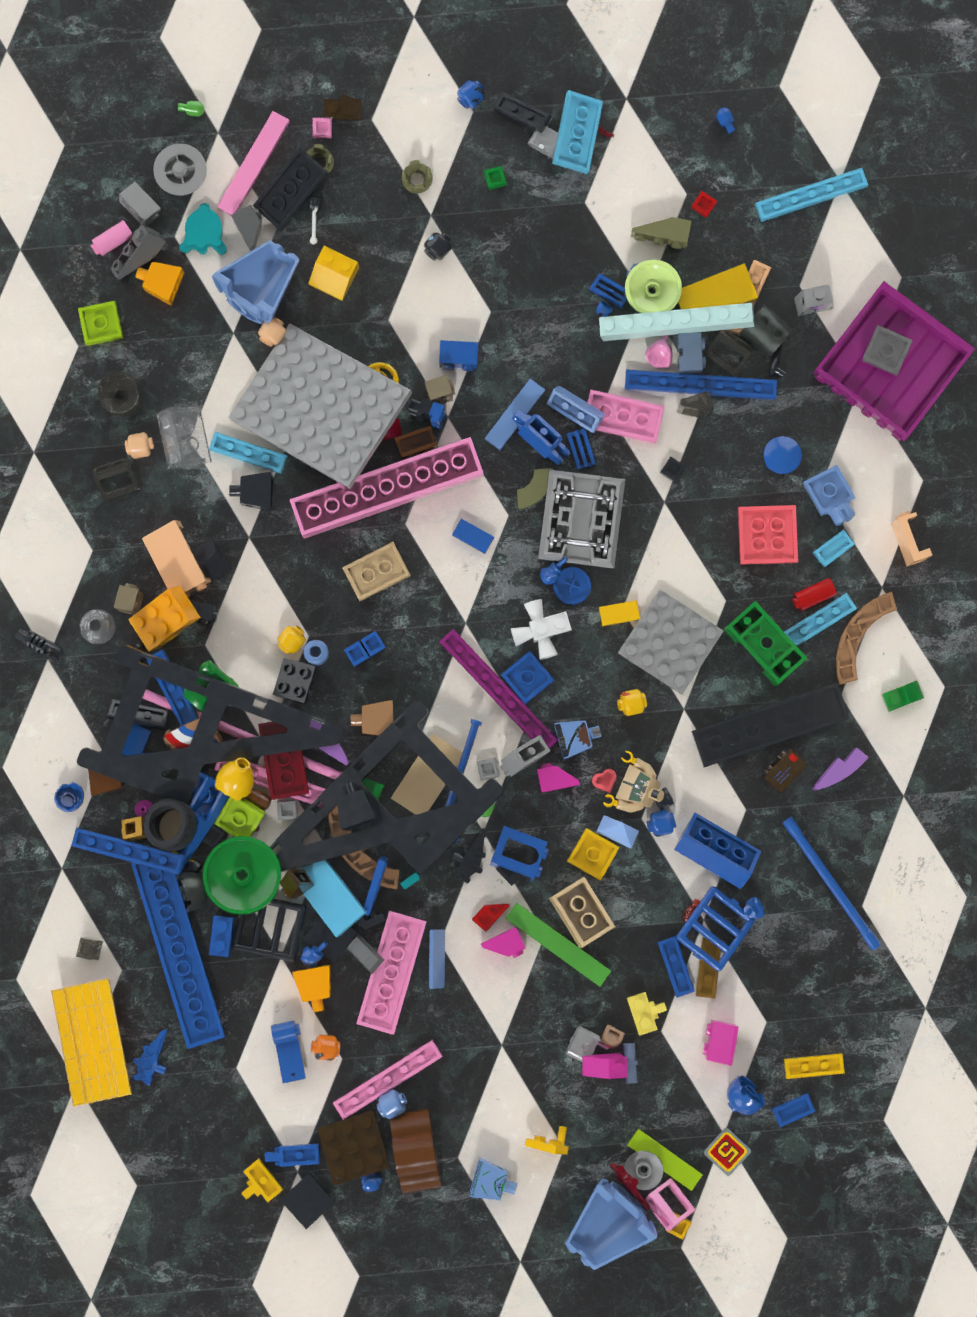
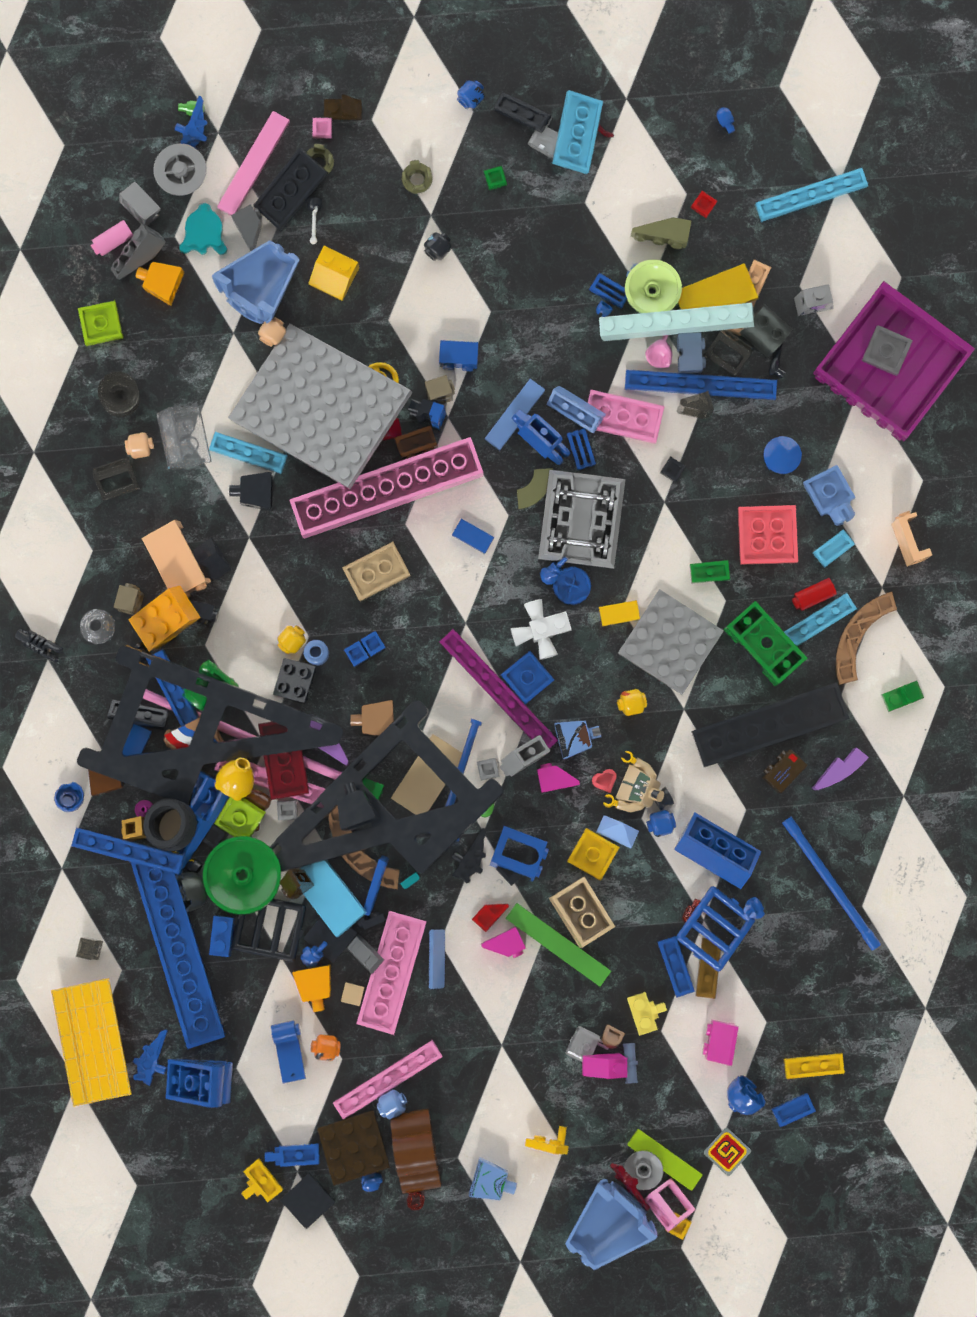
(194, 130): none -> blue piece
(199, 1082): none -> blue brick
(352, 994): none -> tan tile
(415, 1206): none -> clear red bush
(709, 572): none -> green plate

